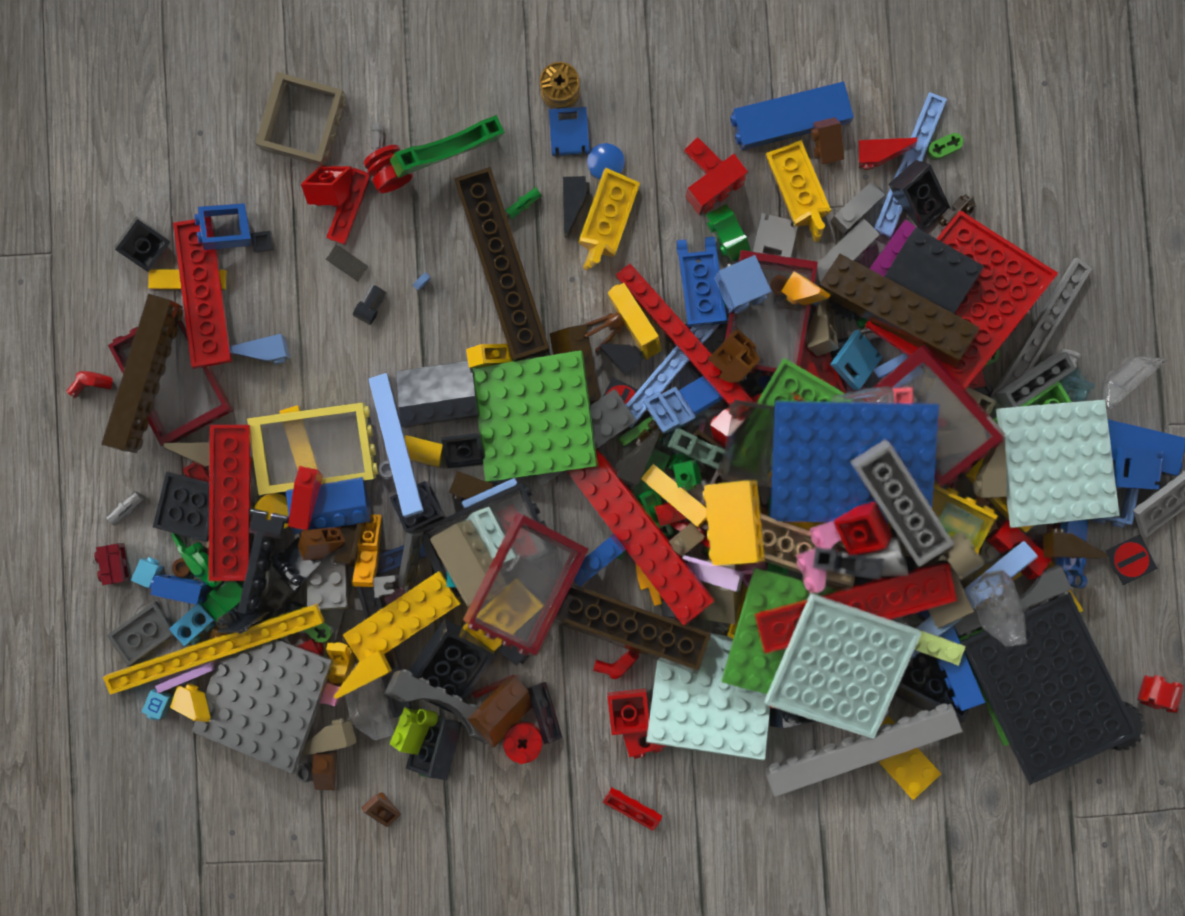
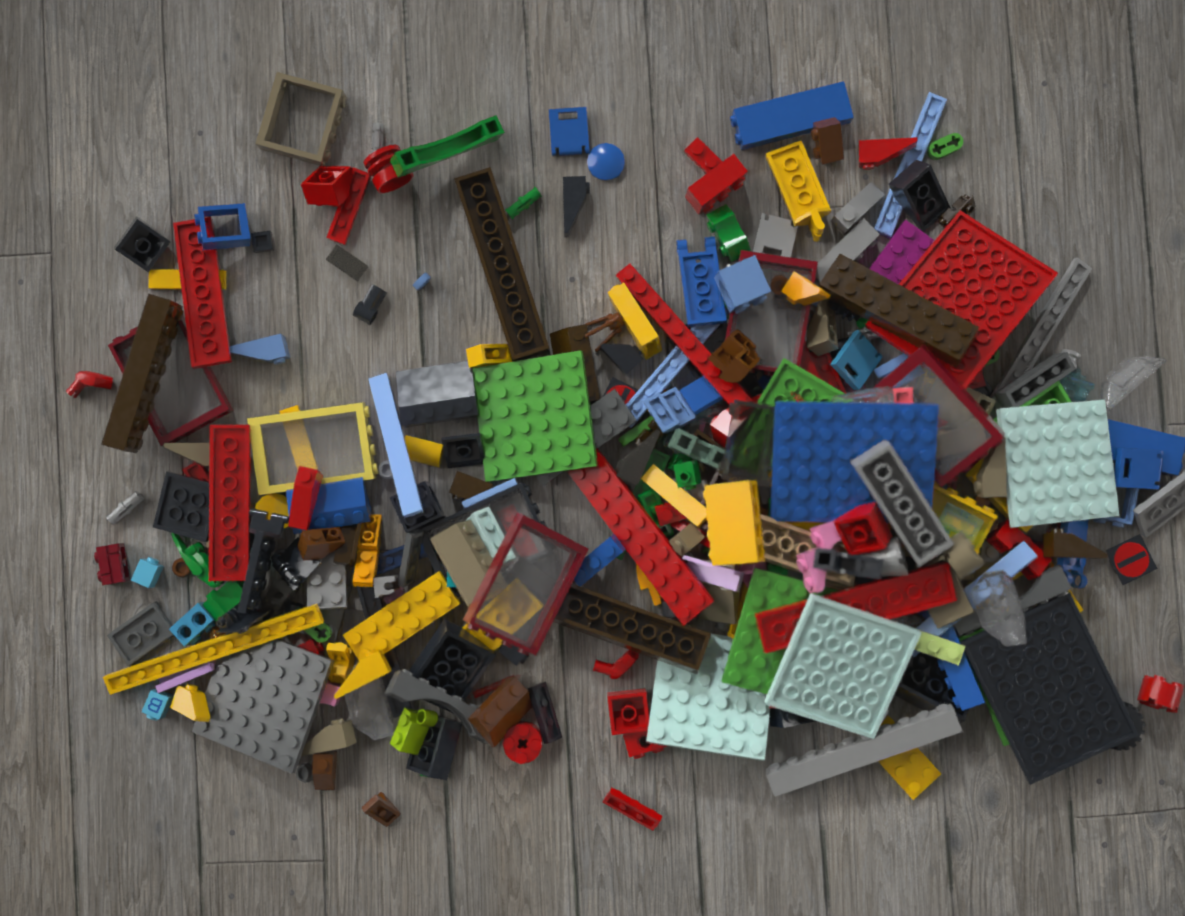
(179, 589): blue window -> none
(564, 95): pearl gold wheel -> none
(607, 216): yellow hinge -> none
(934, 270): black slope -> none

